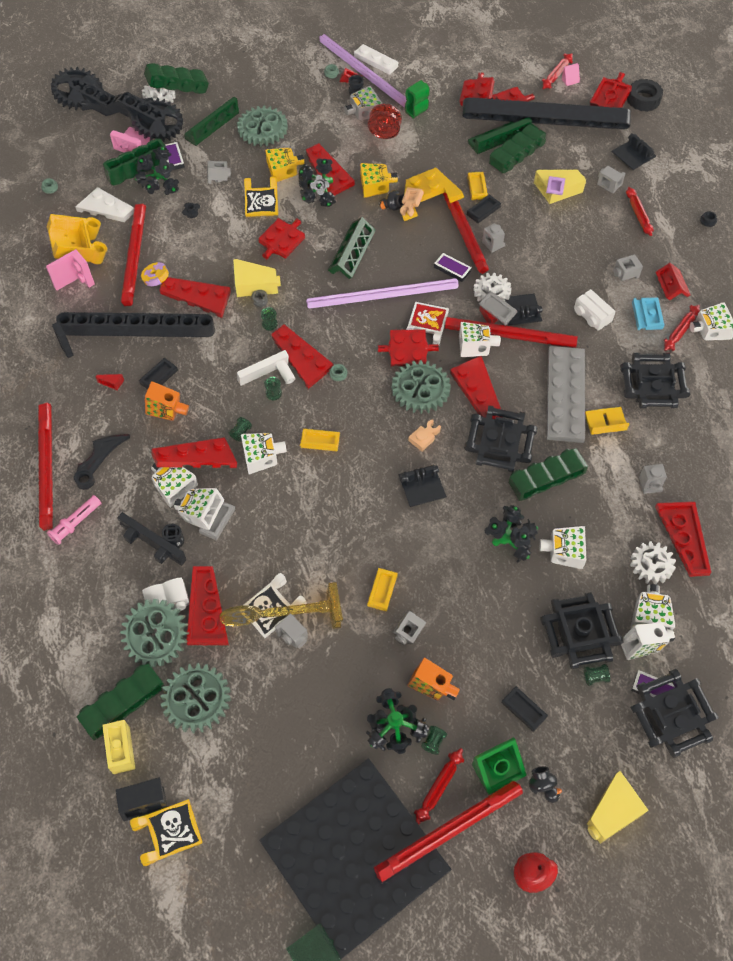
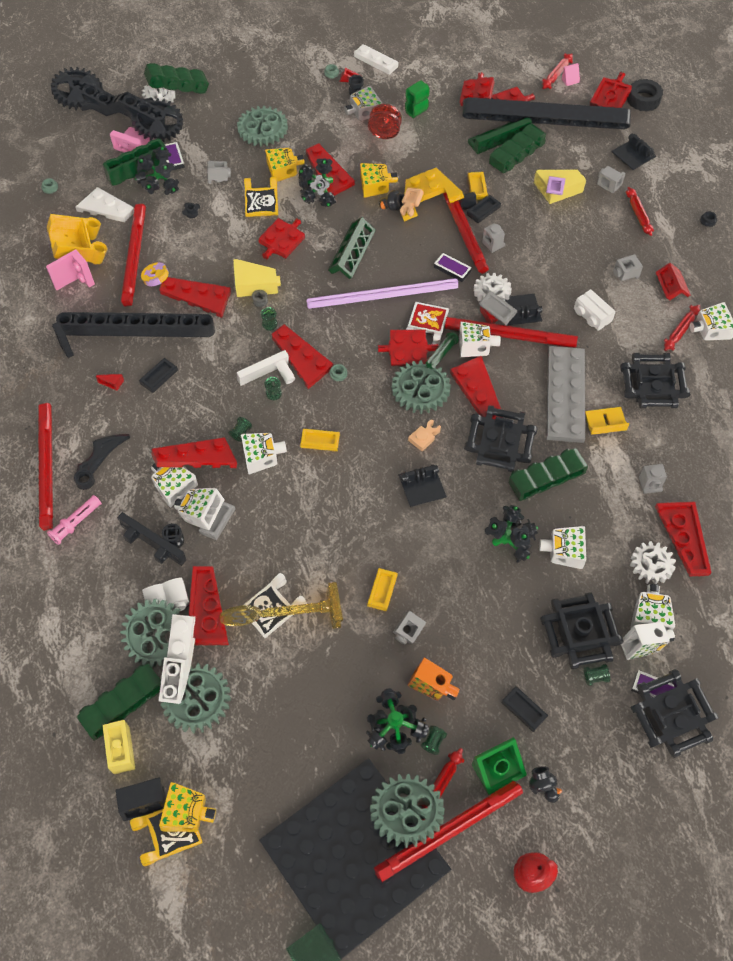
(163, 402): orange torso -> none
(178, 659): none -> white slope
(184, 810): none -> yellow torso
(213, 122): dark green fence -> none
(292, 631): light grey brick -> none
(362, 69): lavender axle -> none
(407, 810): none -> sand green gear
(450, 340): none -> dark green axle
(468, 201): none -> black tile
(615, 809): light yellow slope -> none
(648, 314): medium azure plate -> none

